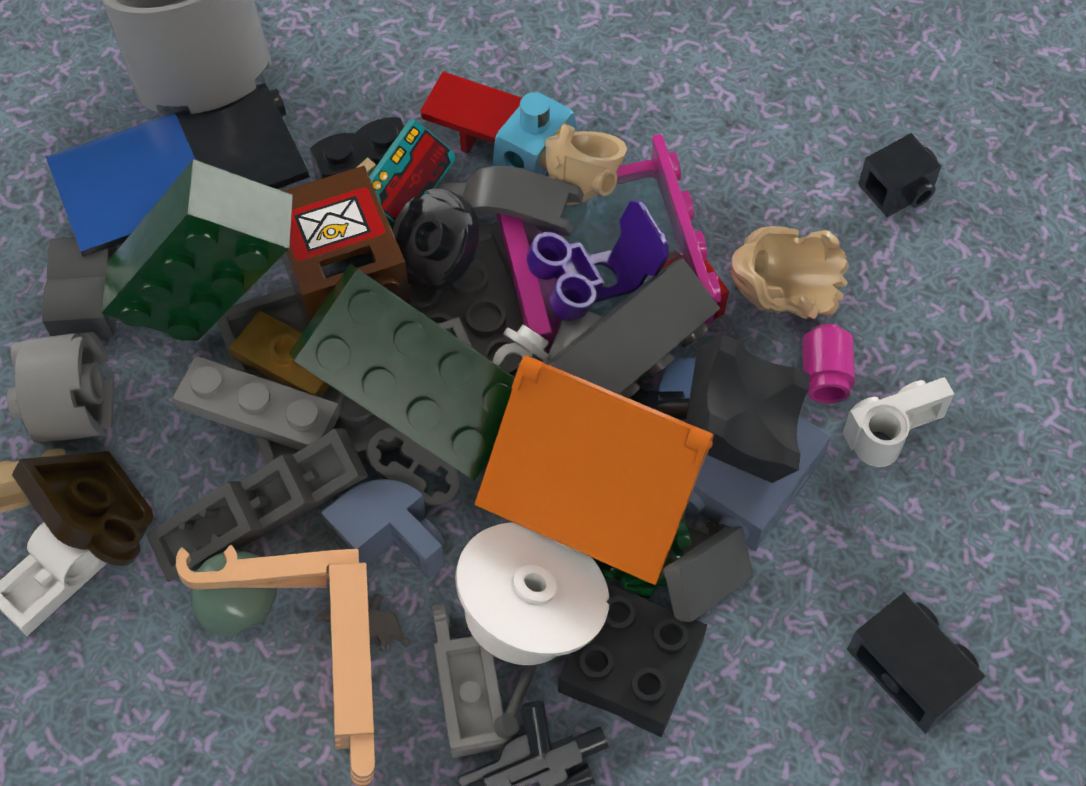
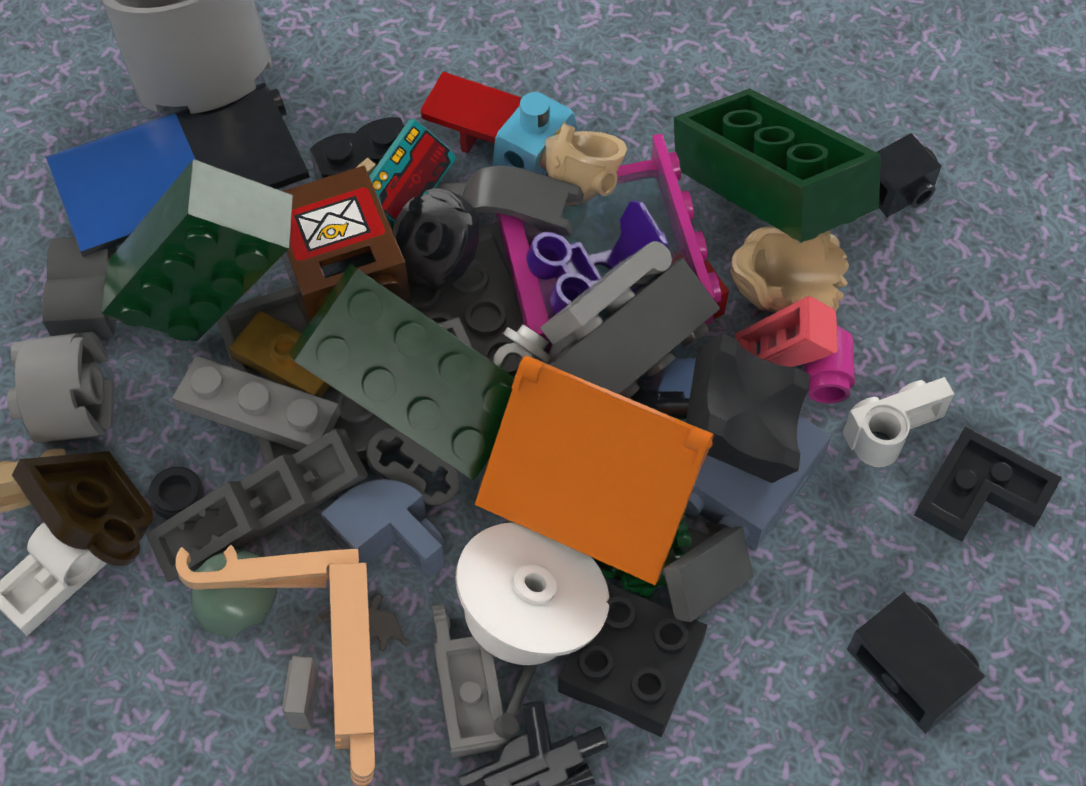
(174, 491): none -> black tile
(300, 692): none -> light grey tile
(608, 292): none -> light grey plate
(778, 164): none -> dark green brick
(814, 334): none -> coral slope
(983, 472): none -> black plate

